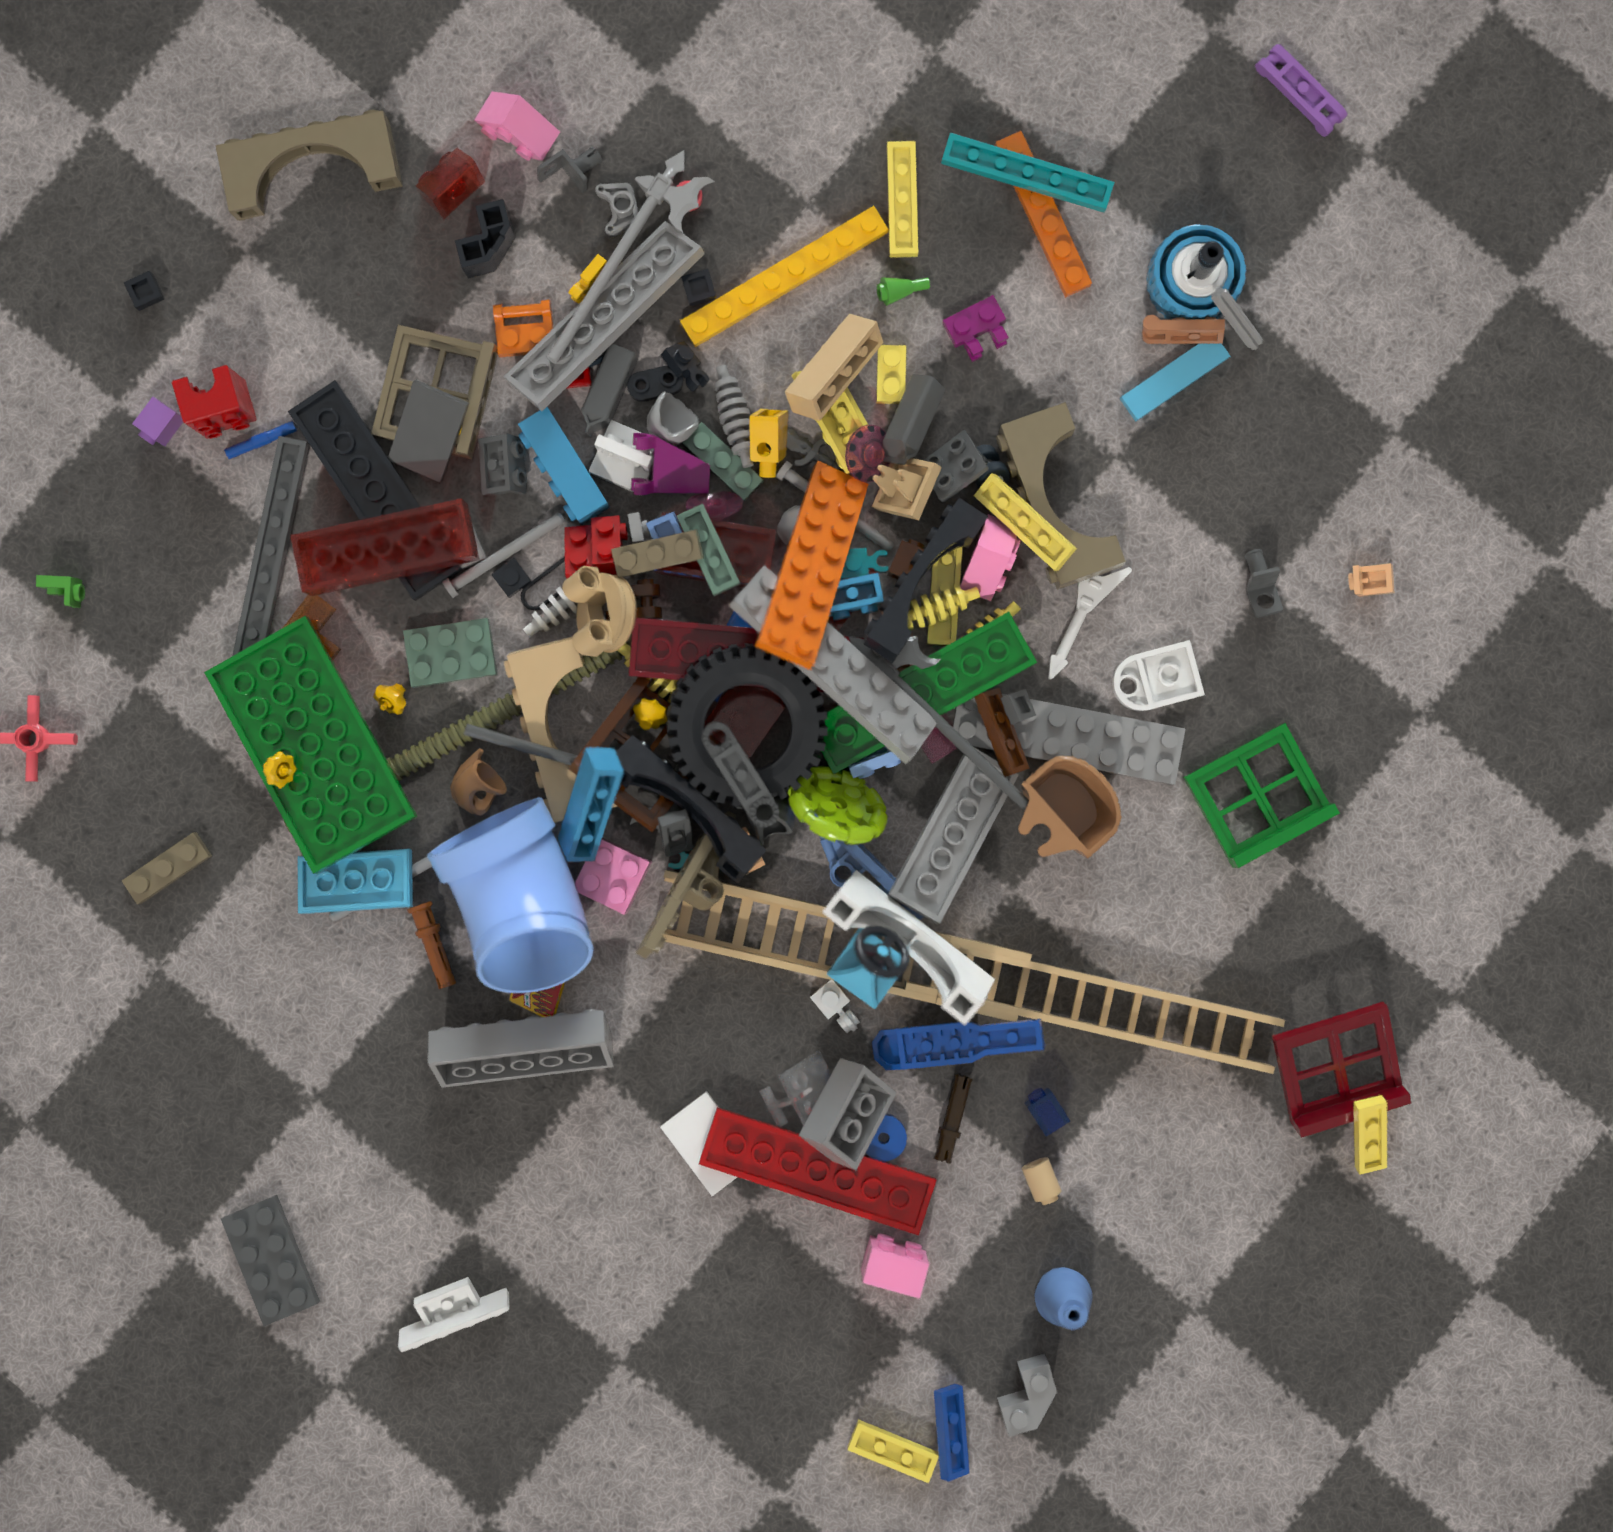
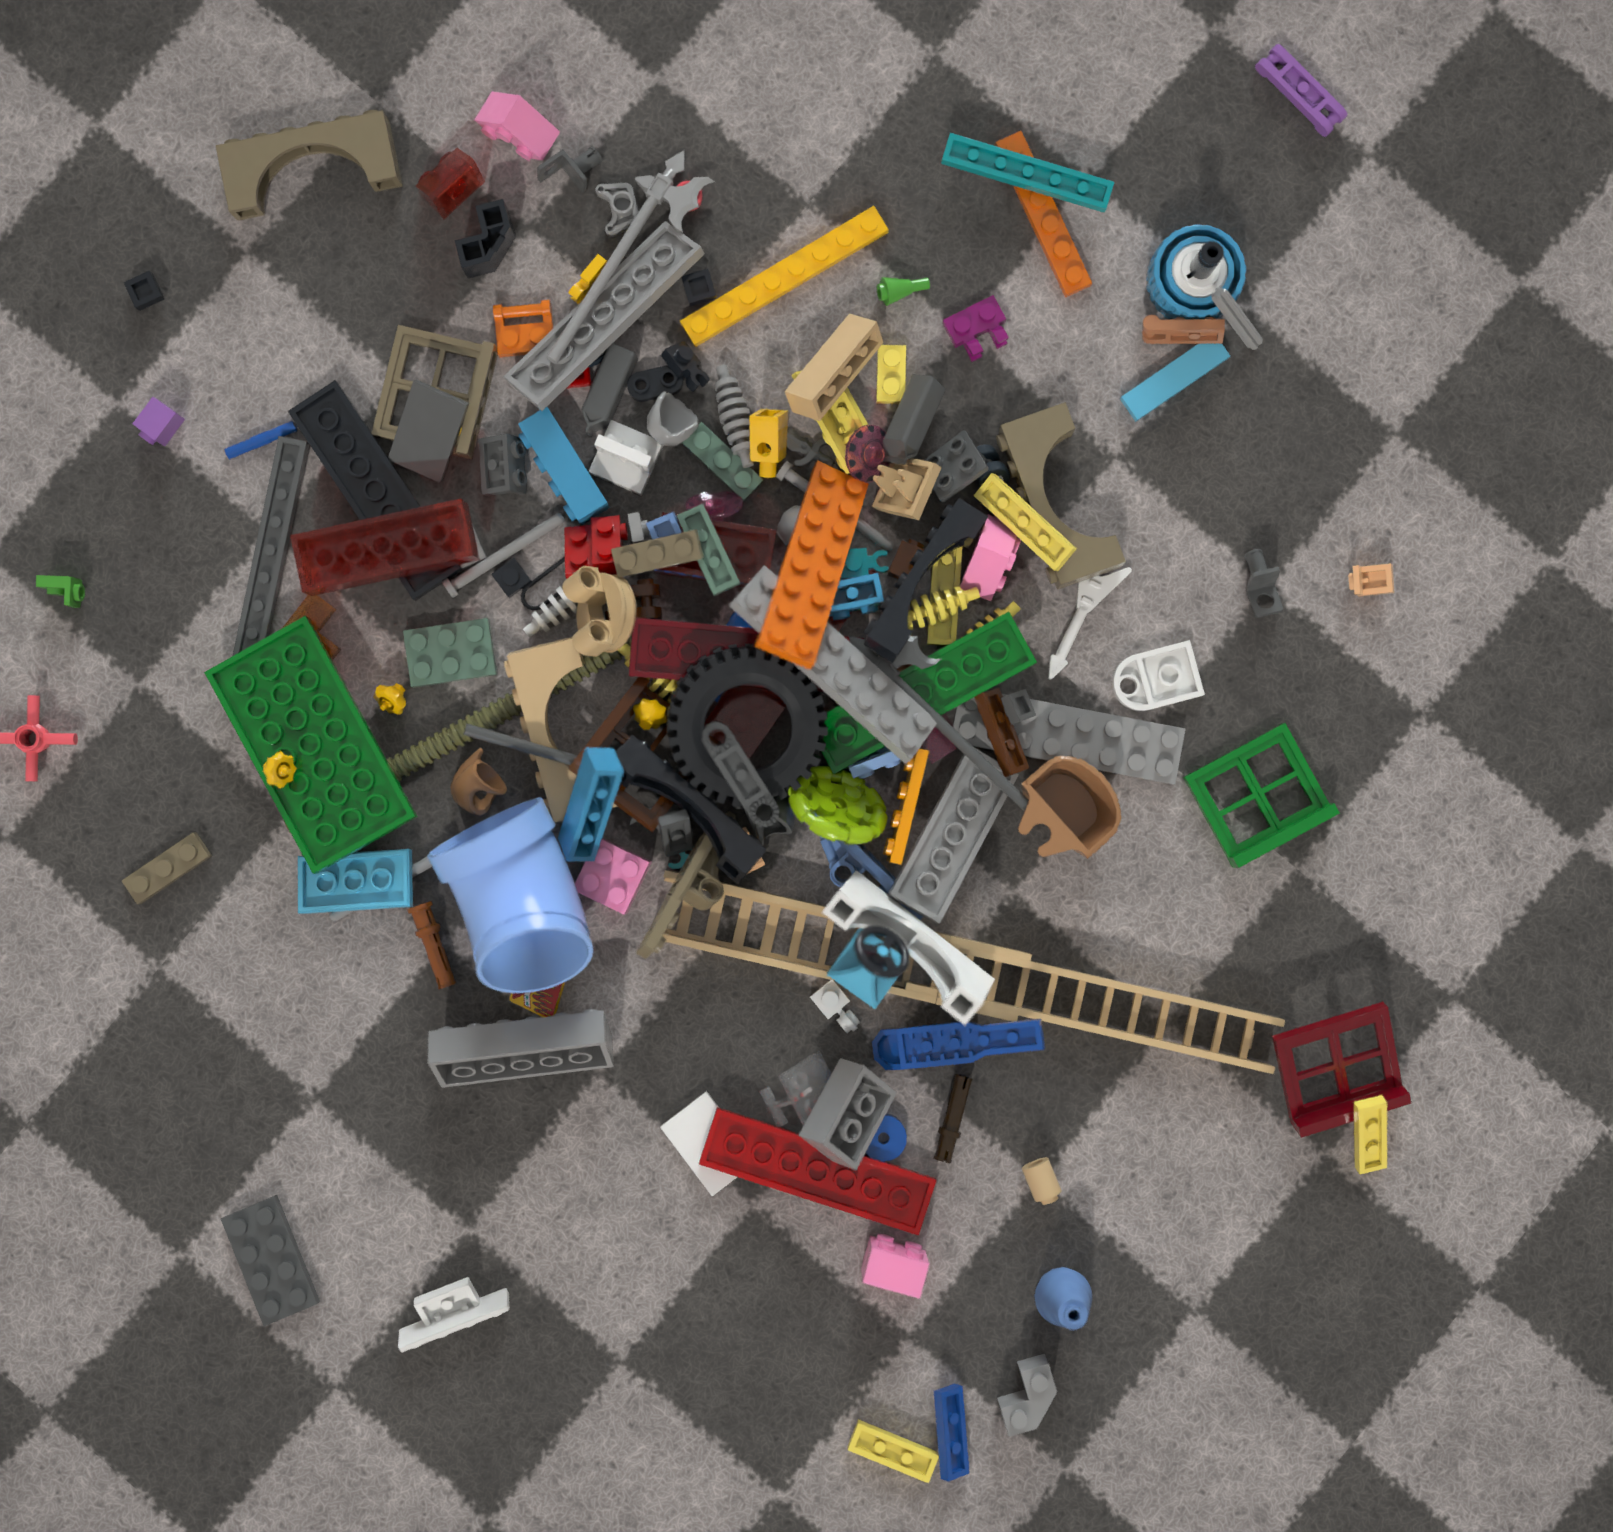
(219, 409): red piece -> none
(672, 469): magenta flag -> none
(902, 199): light yellow plate -> none
(902, 818): none -> light orange plate
(1046, 1110): clear blue brick -> none

